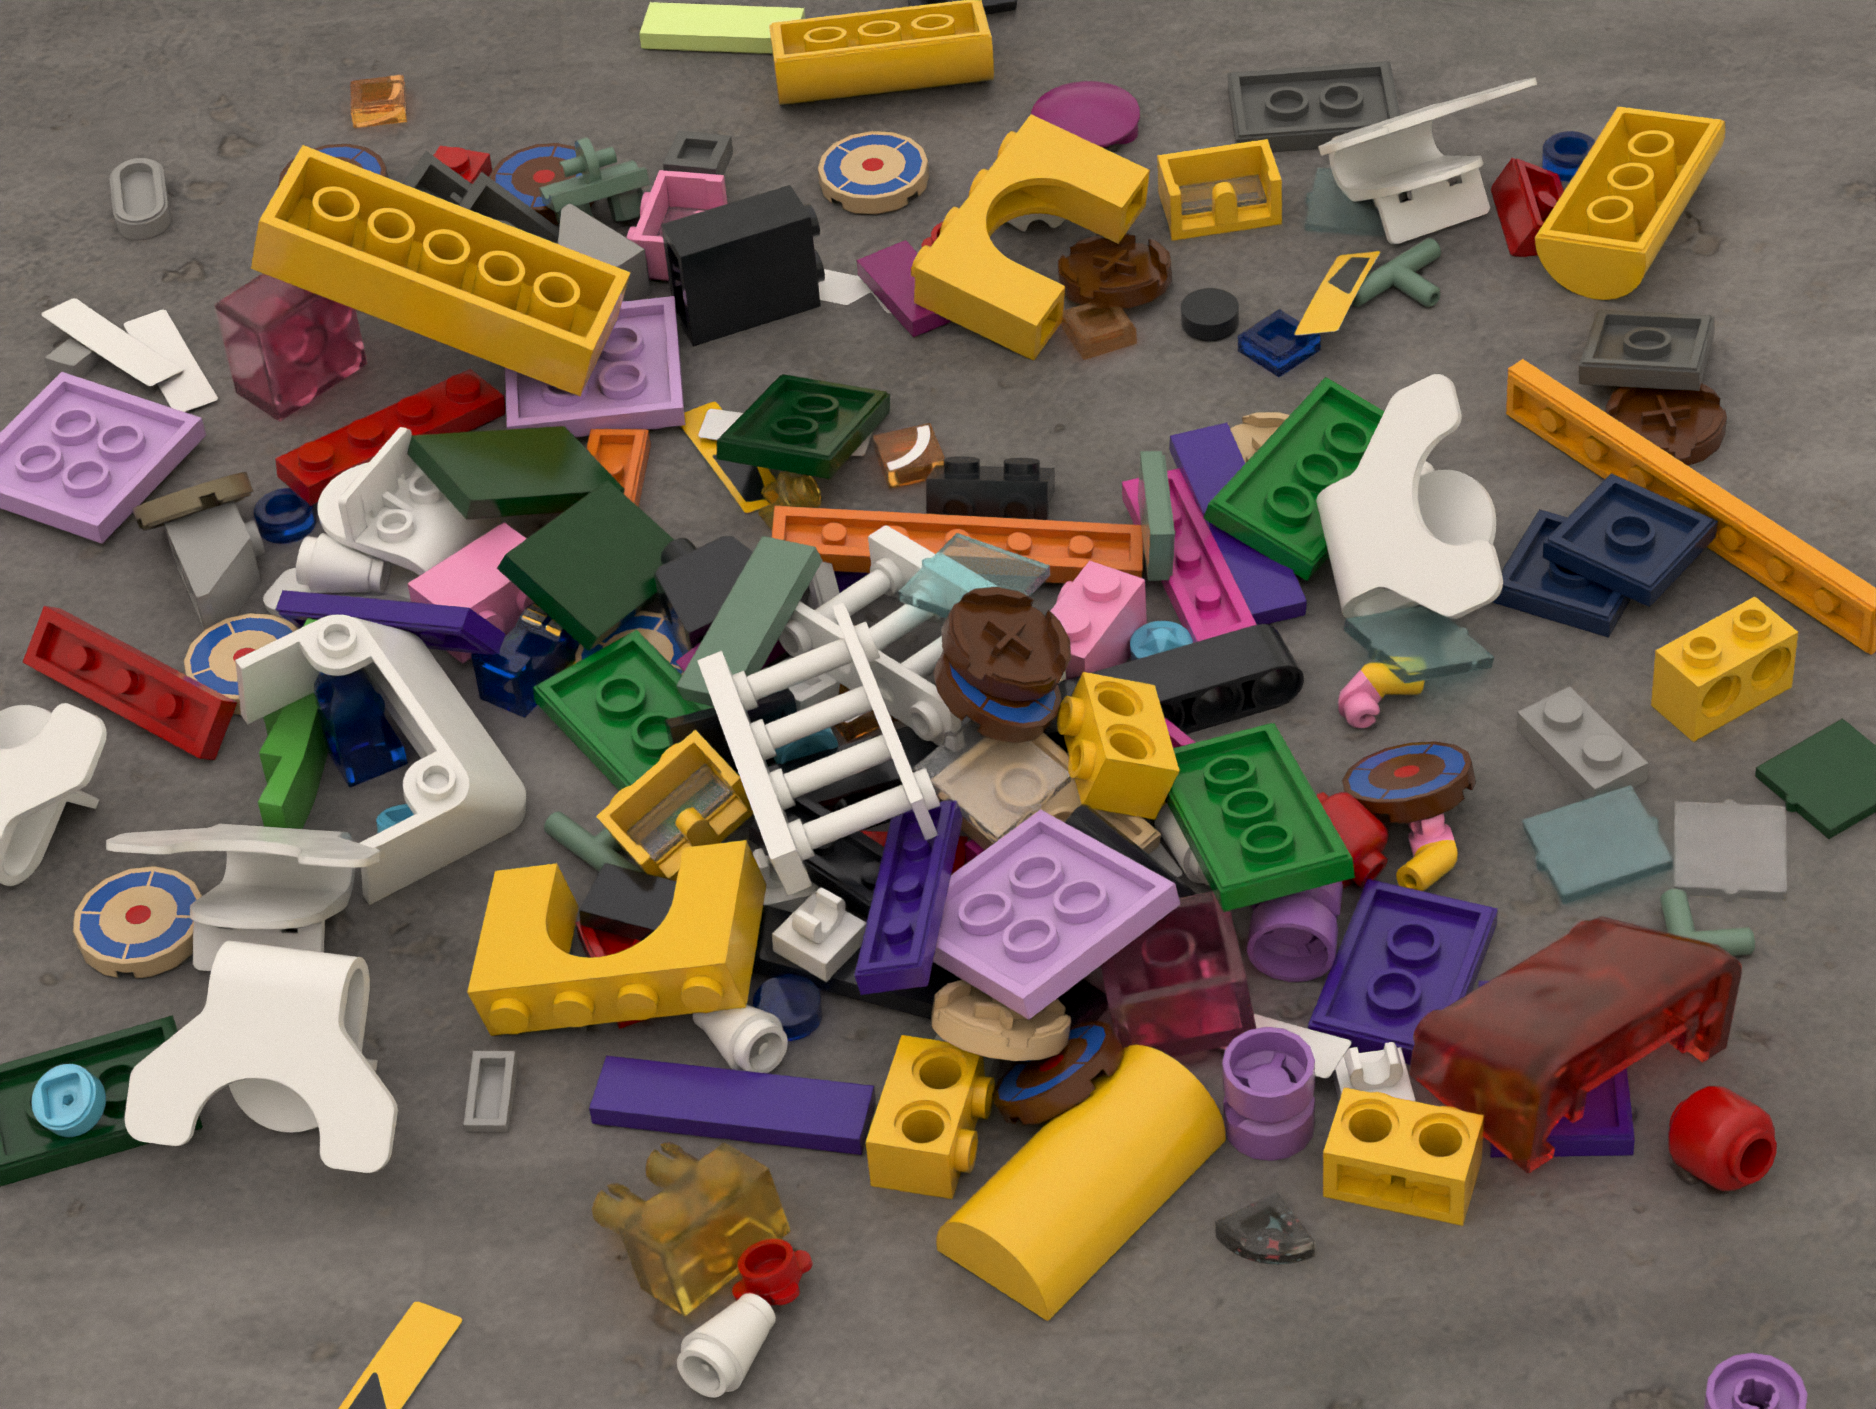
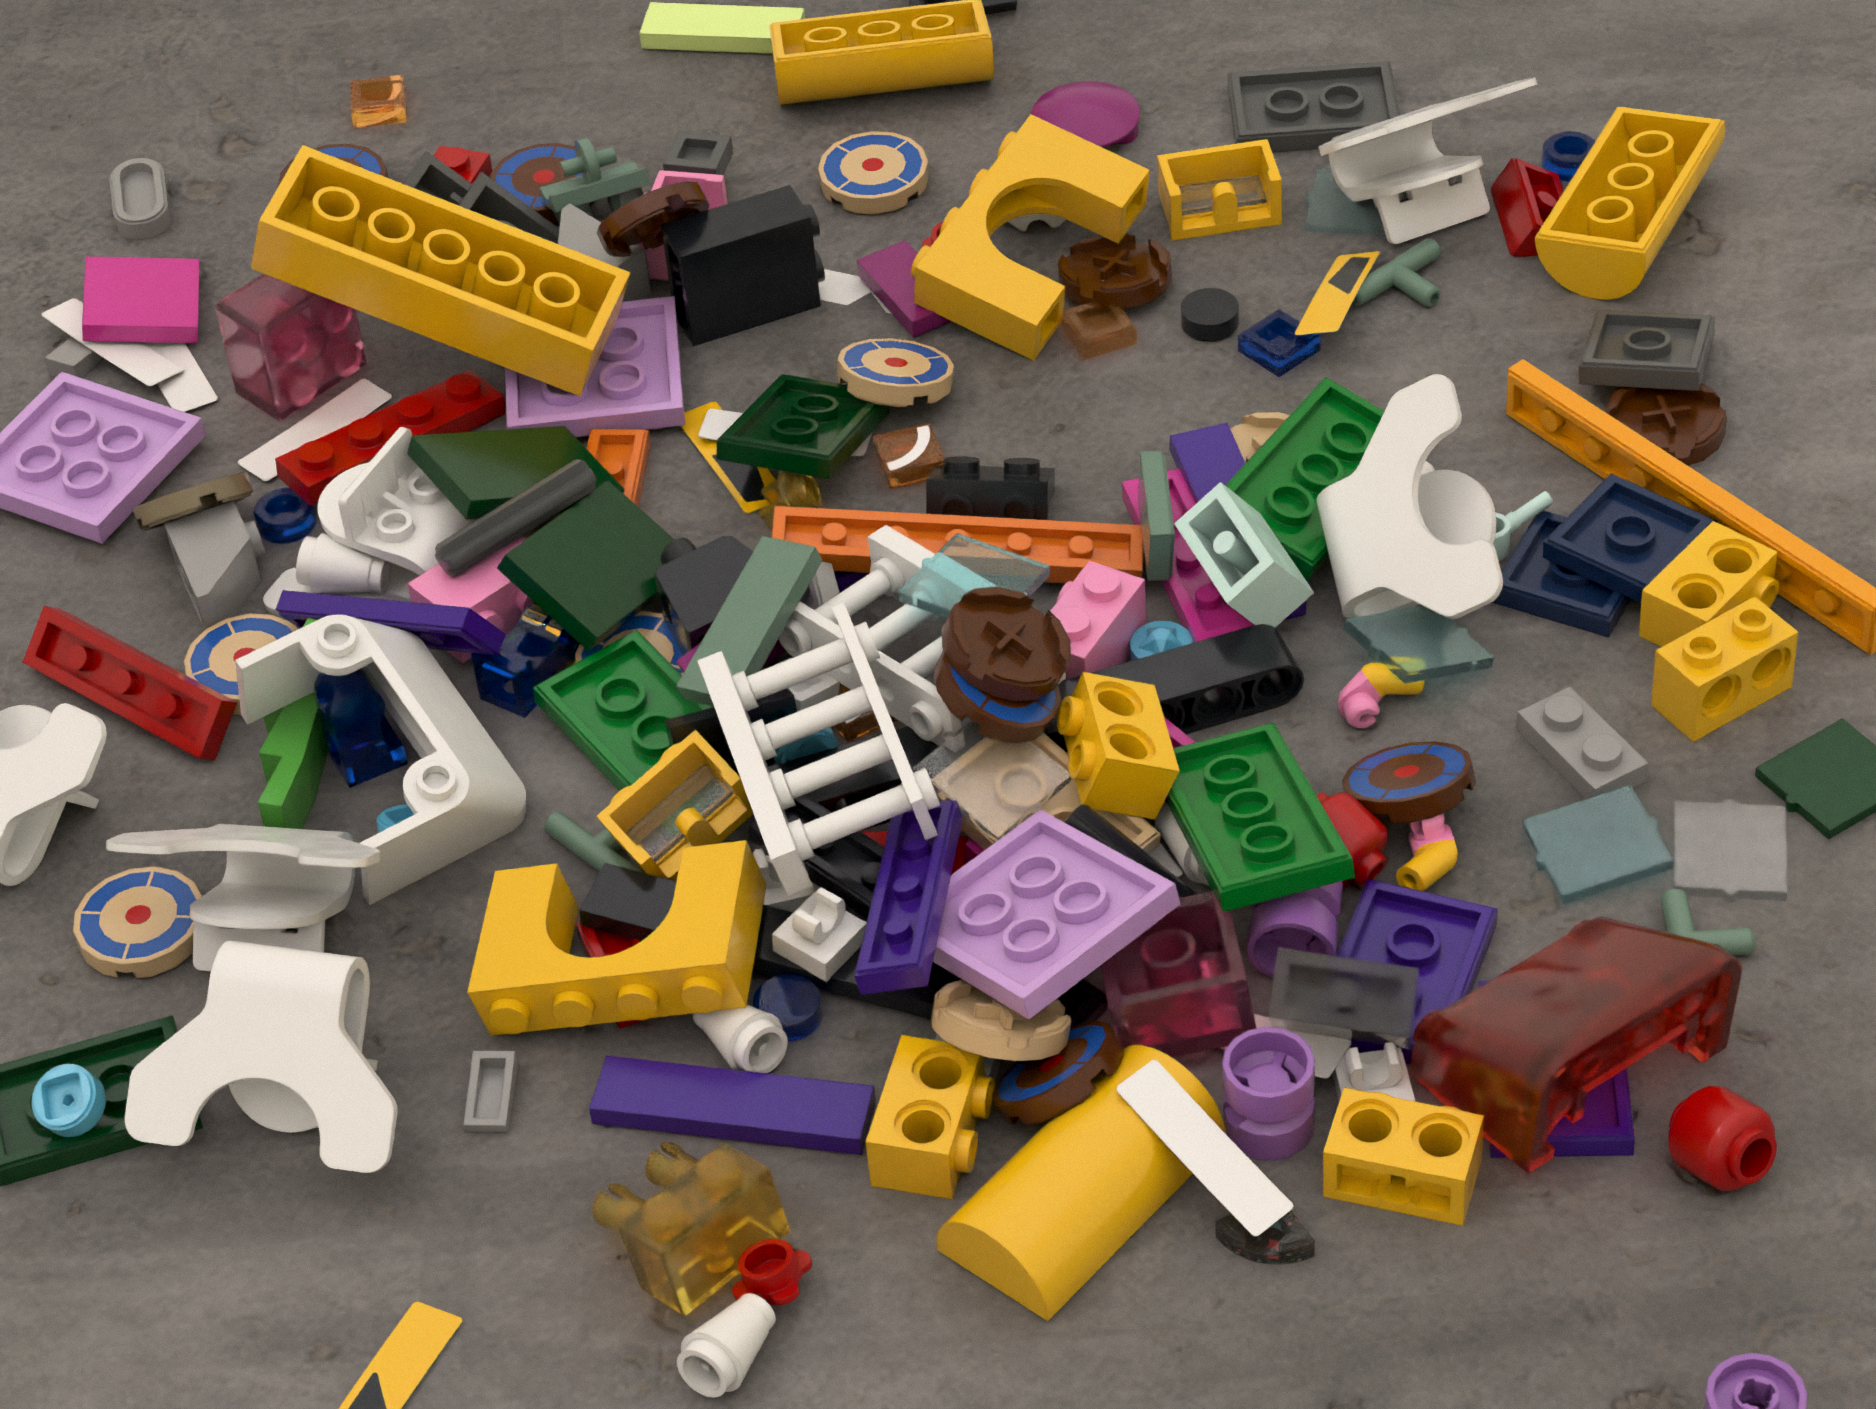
(141, 300): none -> dark pink tile
(342, 410): none -> white sticker
(515, 517): none -> dark grey axle
(642, 217): none -> reddish brown tile
(894, 371): none -> tan tile
(1204, 1148): none -> white sticker
(1243, 557): none -> light aqua brick
(1344, 997): none -> clear smoke brick
(1512, 521): none -> light aqua hand
(1706, 581): none -> yellow brick

